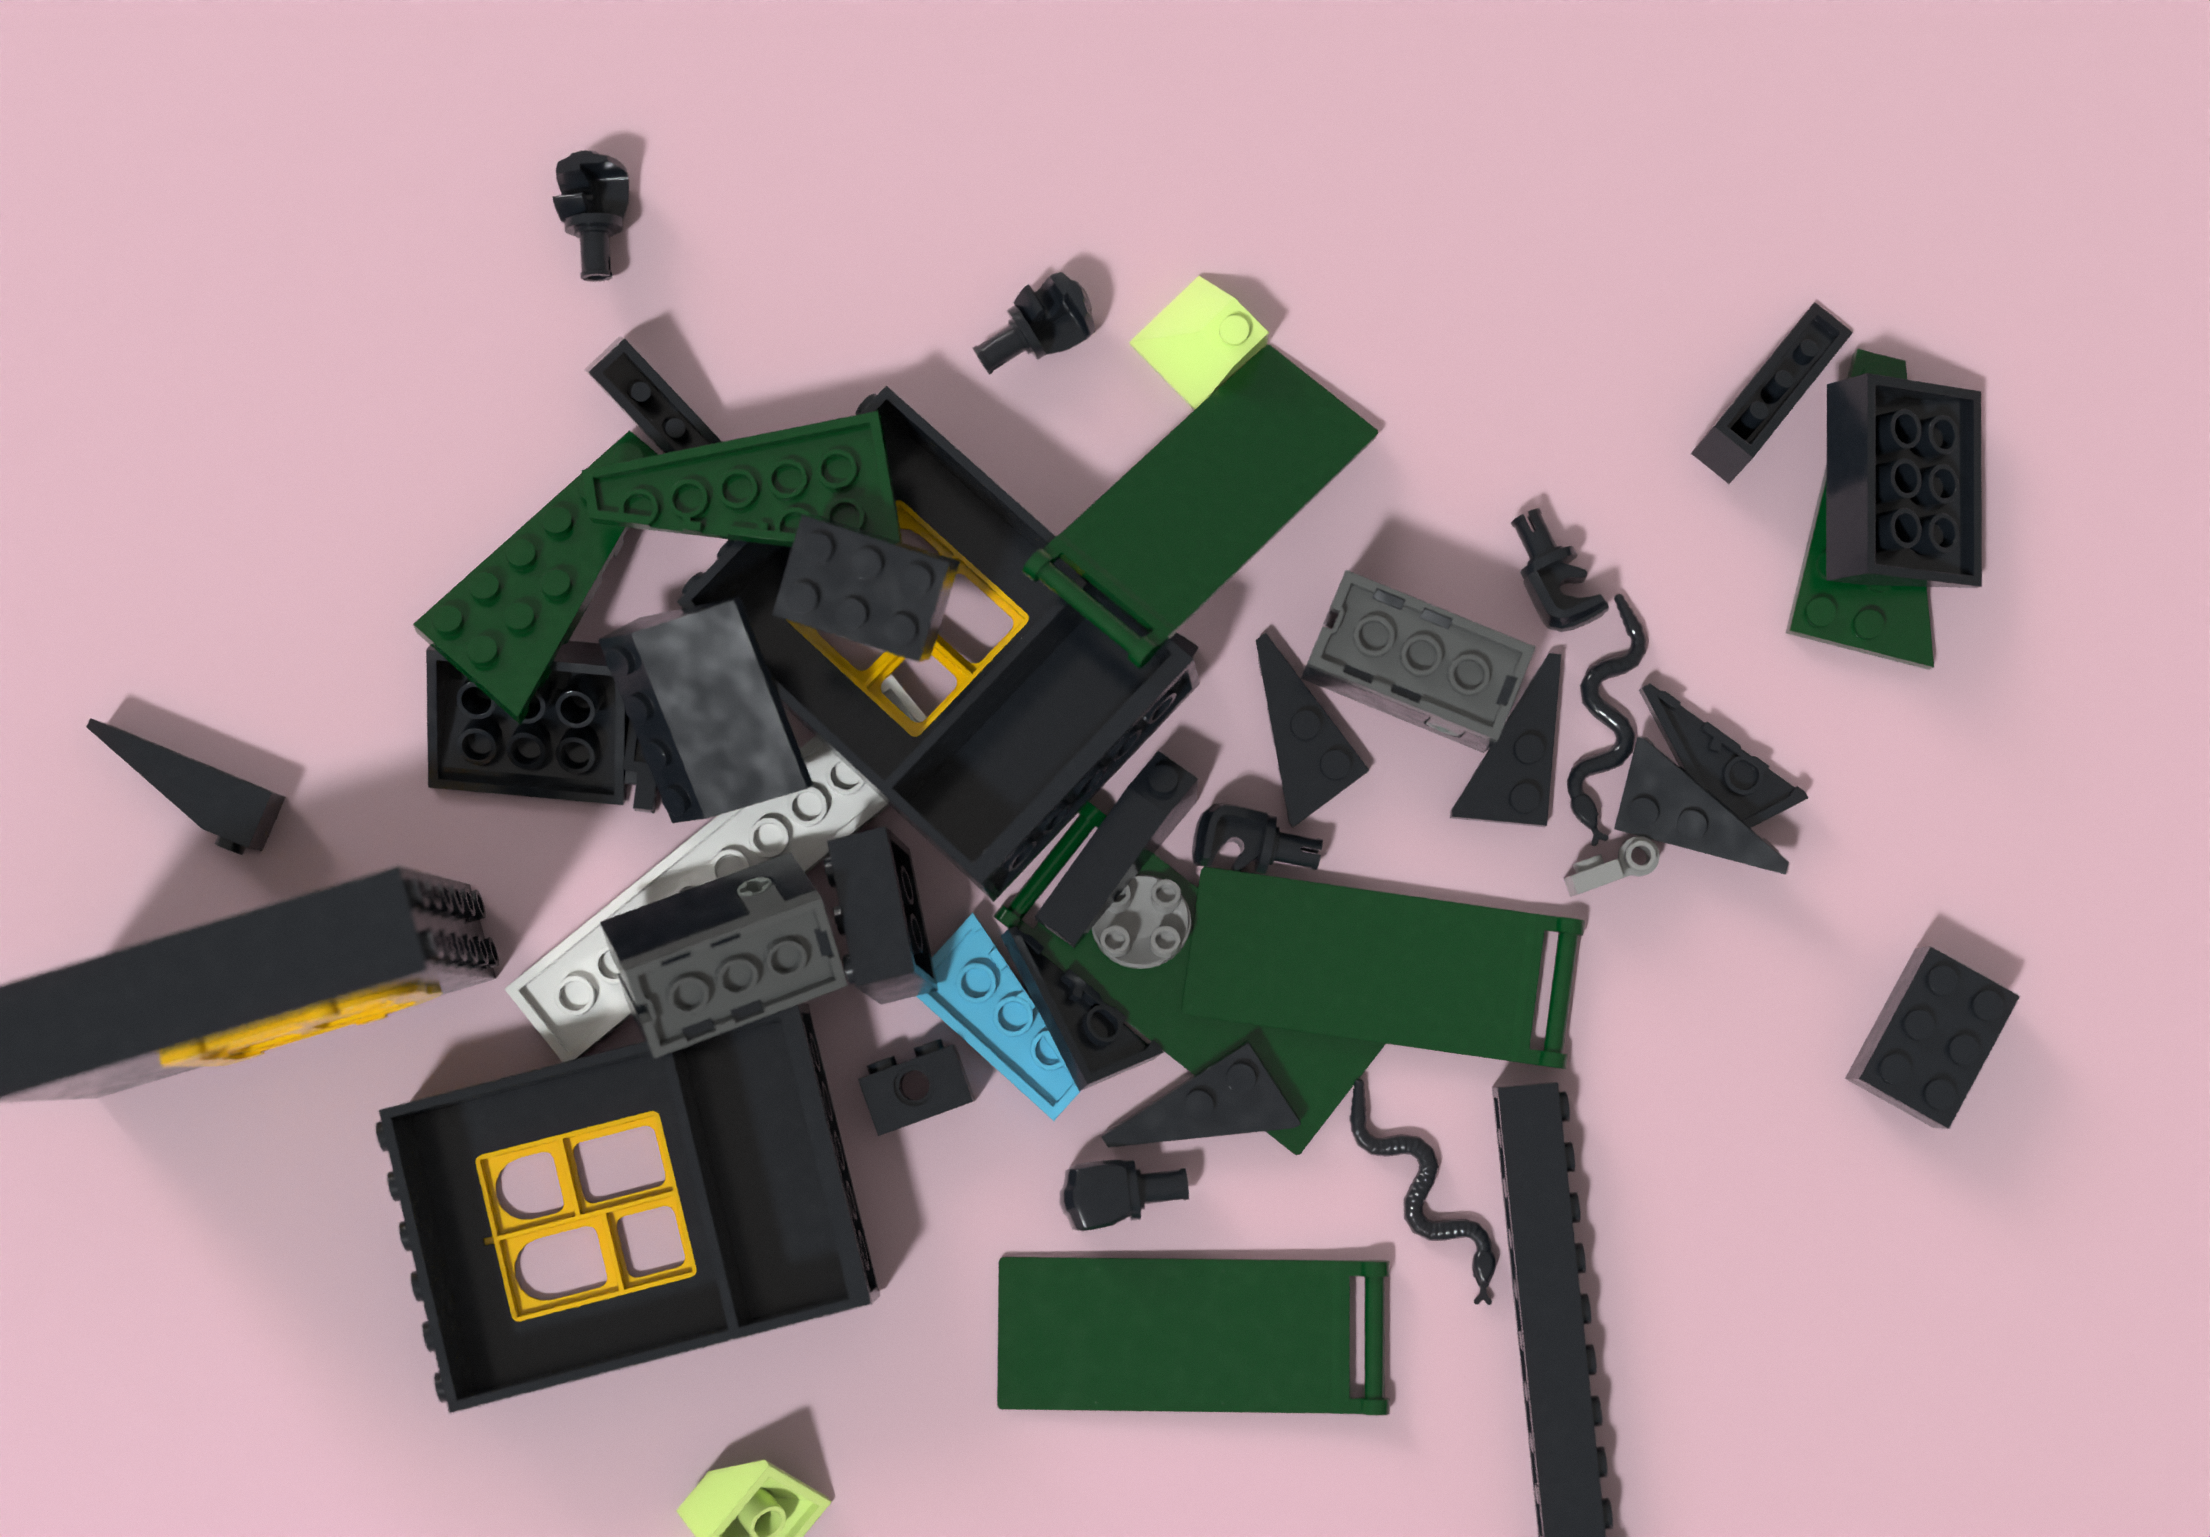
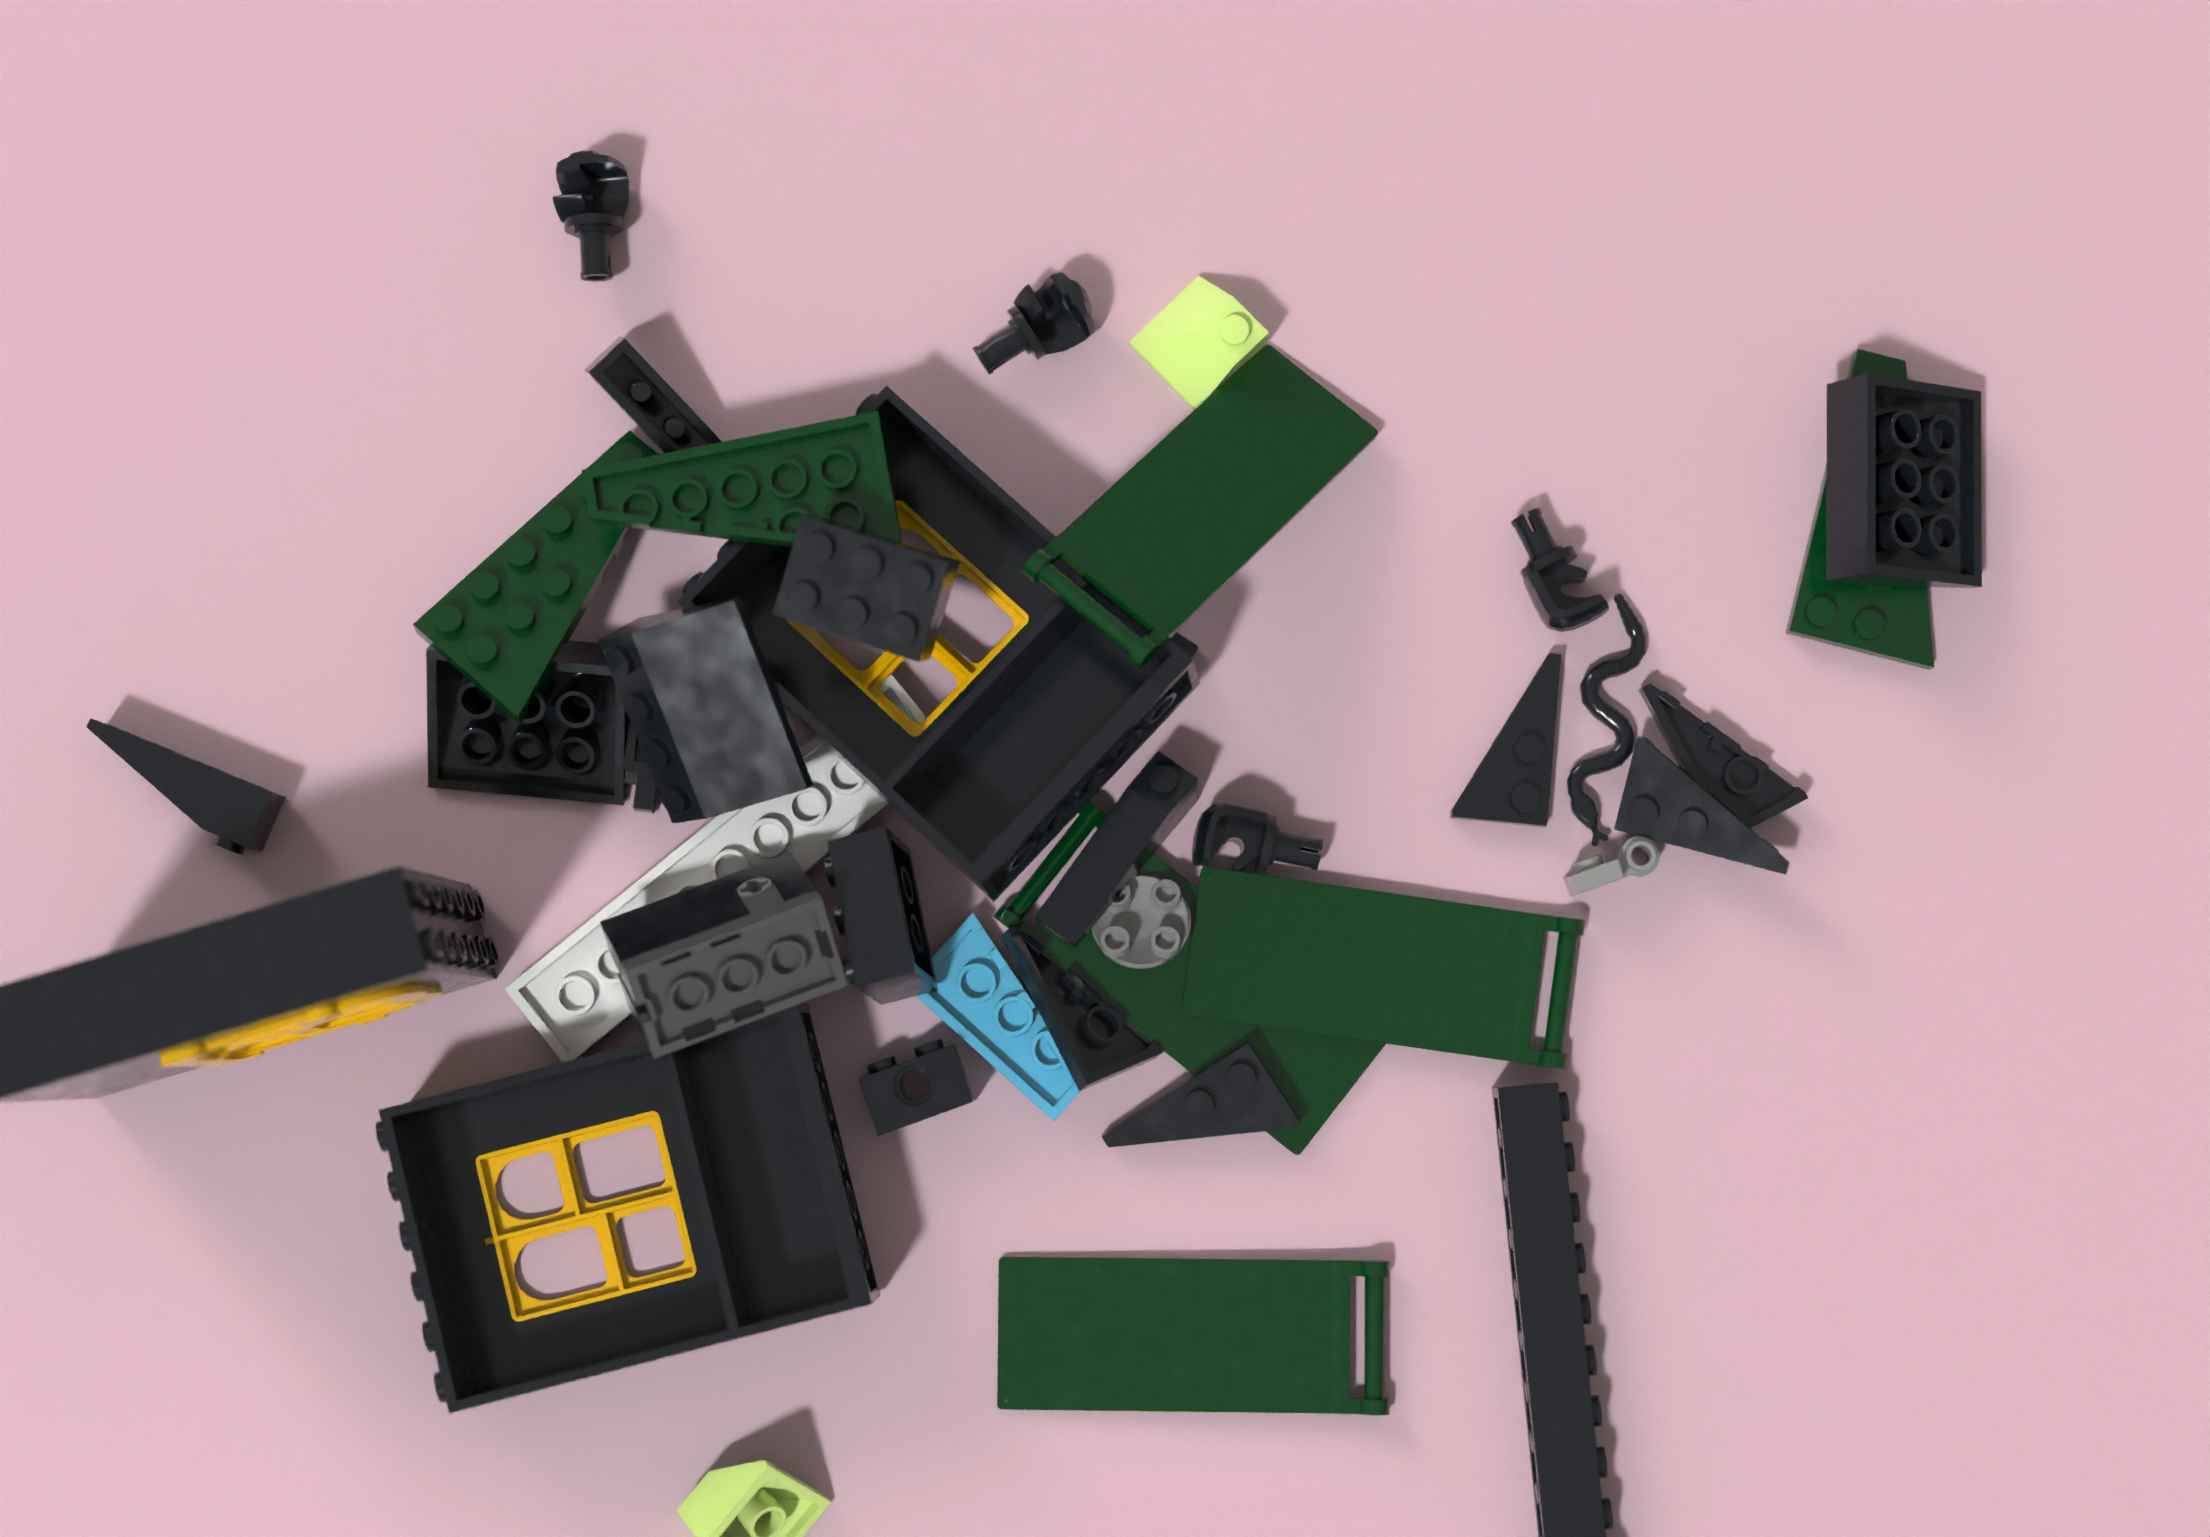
(1113, 1190): black piece -> none
(1309, 747): black wing -> none
(1418, 662): dark grey piece -> none
(1483, 1260): black animal -> none
(1771, 393): black slope -> none
(1932, 1037): black brick -> none

